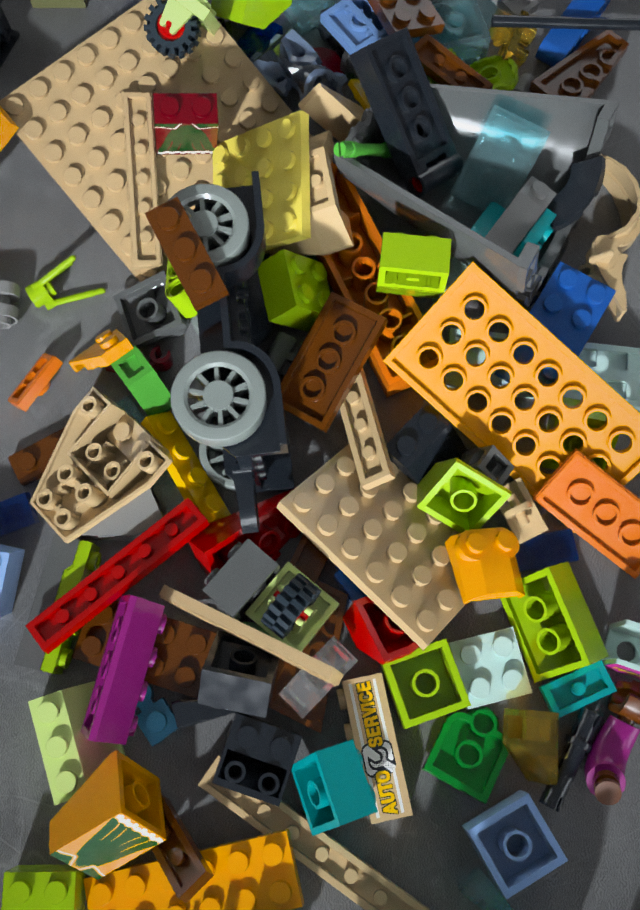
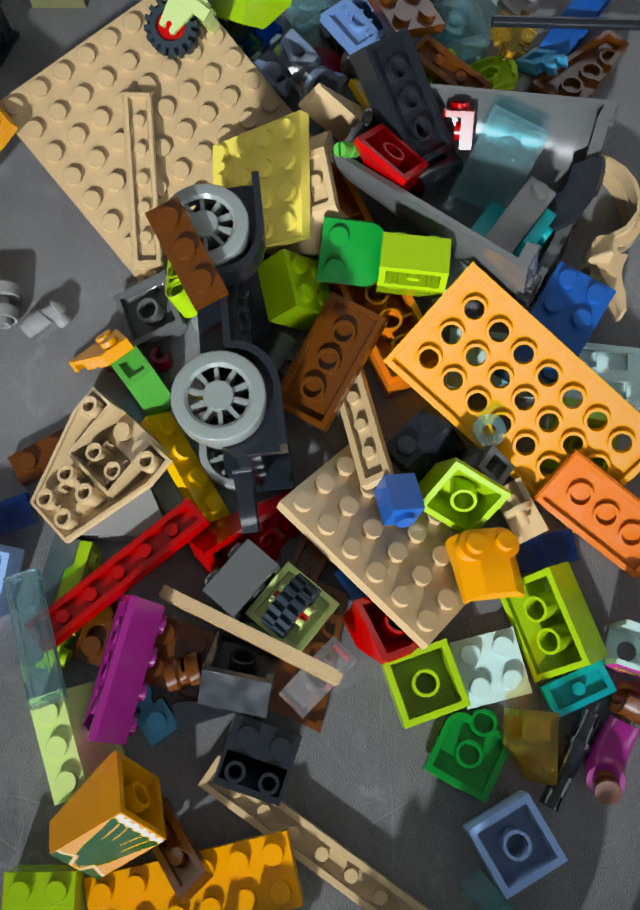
(35, 382): orange plate -> none
(35, 639): none -> clear light blue tile
(41, 319): none -> light grey arm
(42, 290): lime plant -> none
(182, 670): none -> reddish brown wheel
(185, 123): dark red slope -> none
(333, 787): teal brick -> none
(349, 251): none -> green plate
(376, 740): brick -> none
(390, 156): none -> red slope
(399, 499): none -> blue brick
(465, 128): none -> bracket
(485, 439): none -> clear light blue plate
(540, 61): none -> dark azure plate

